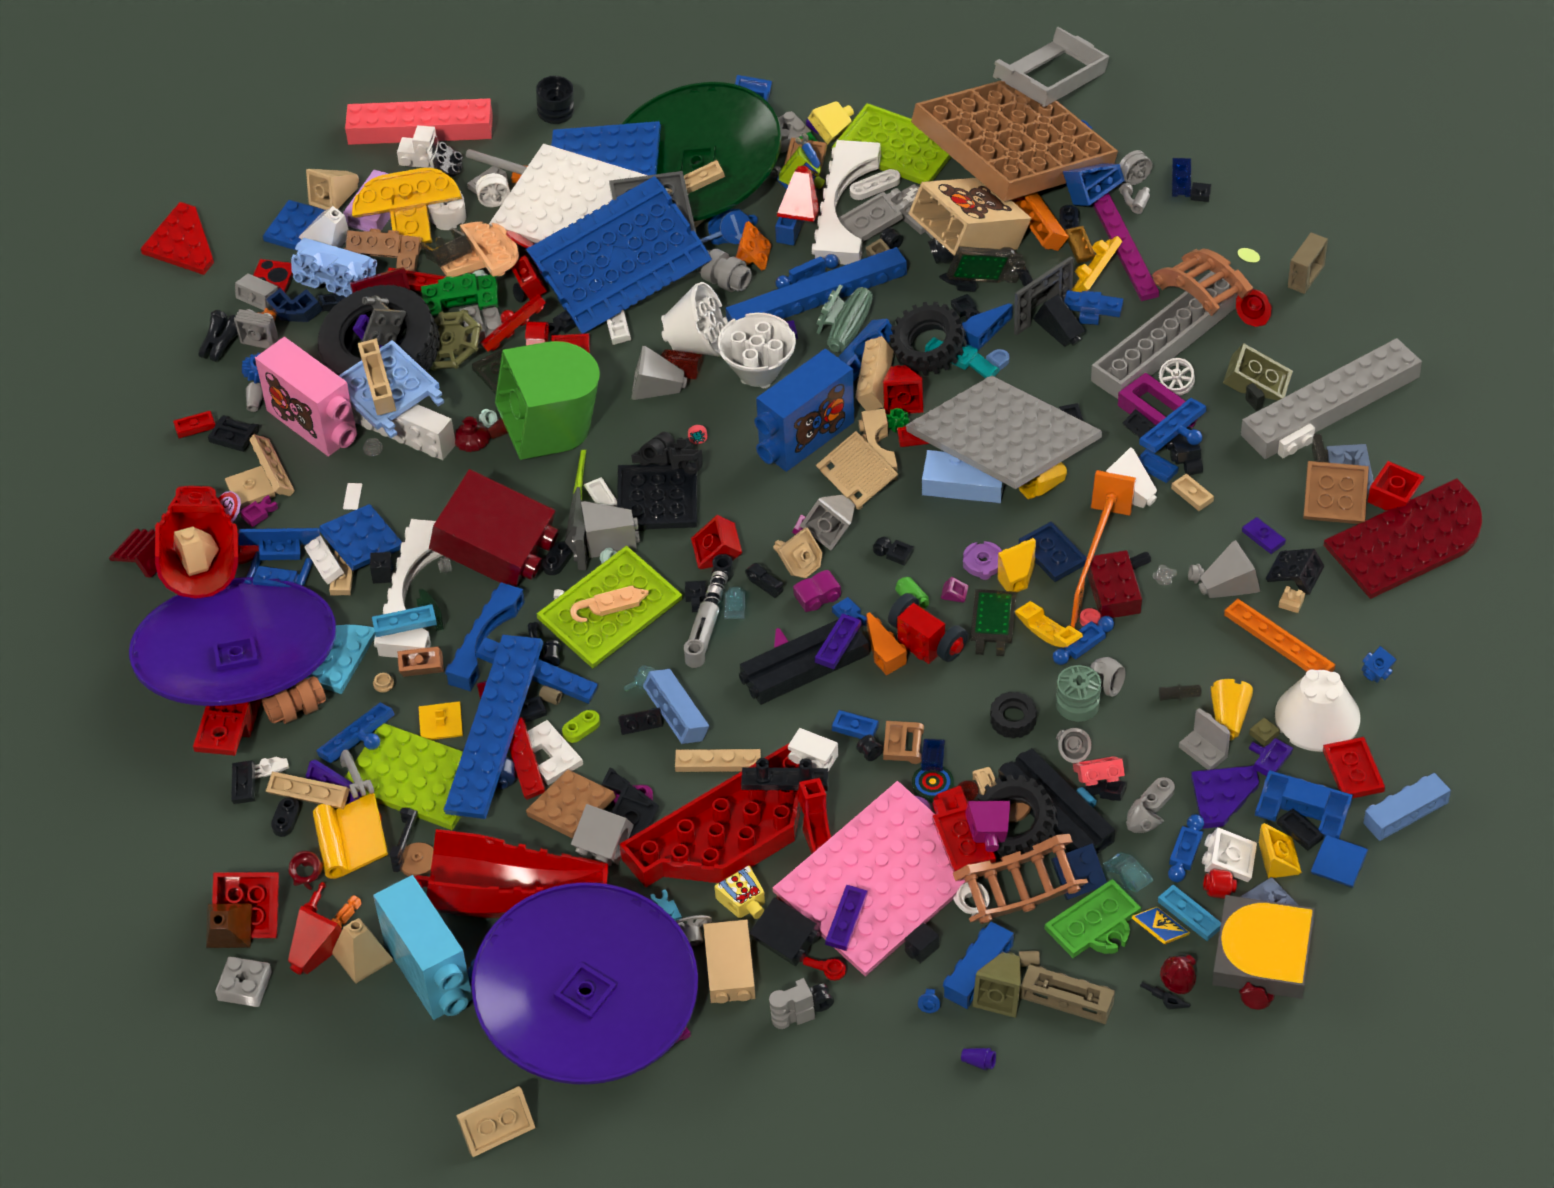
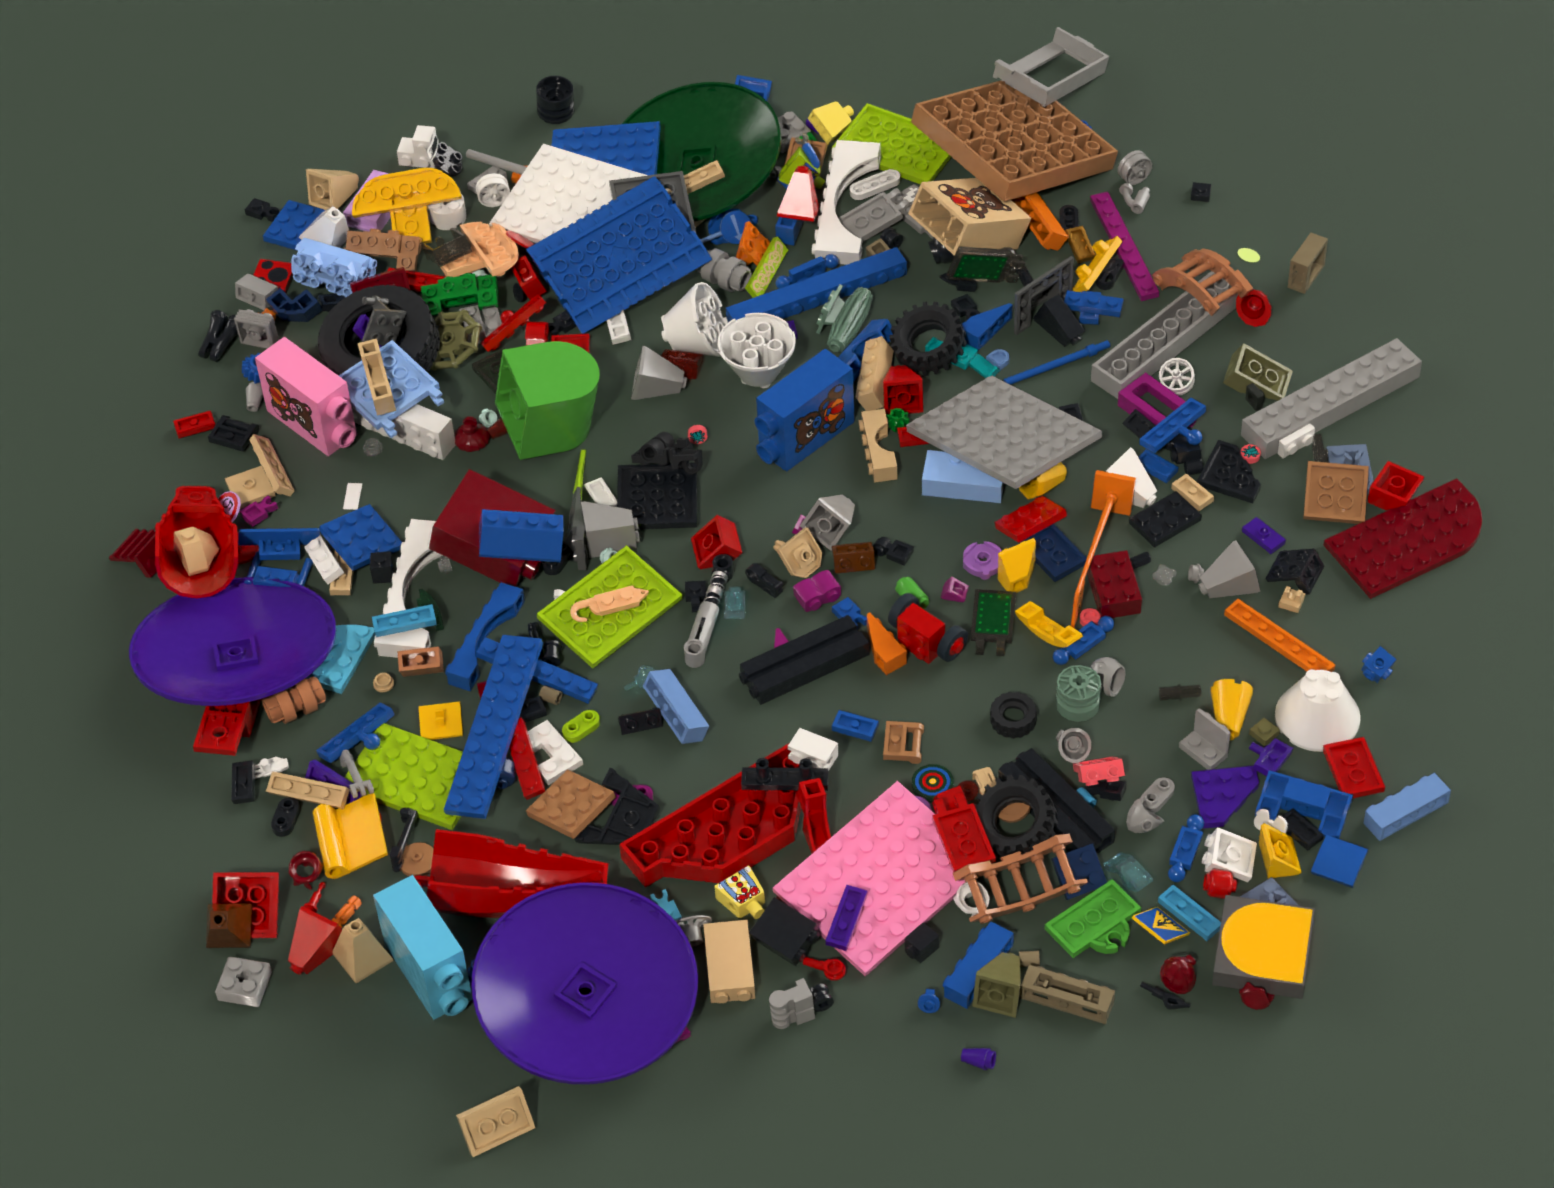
(181, 241): red plate -> none
(260, 209): none -> black plate
(391, 121): coral brick -> none
(520, 535): none -> blue slope
(600, 835): light grey brick -> none
(715, 760): tan plate -> none
(766, 268): none -> lime tile
(837, 641): dark purple plate -> none
(853, 557): none -> reddish brown bracket
(857, 469): tan window -> none
(869, 748): black wheel -> none
(933, 755): clear blue tile -> none
(988, 822): magenta torso -> none
(1030, 519): none -> red plate
(1089, 350): none -> blue bar
(1092, 182): blue wedge -> none
(1111, 271): none -> black piece
(1165, 519): none -> black plate
(1181, 177): clear blue plate -> none
(1229, 473): none -> black plate
(1250, 453): none -> tile
(1263, 817): none -> white piece

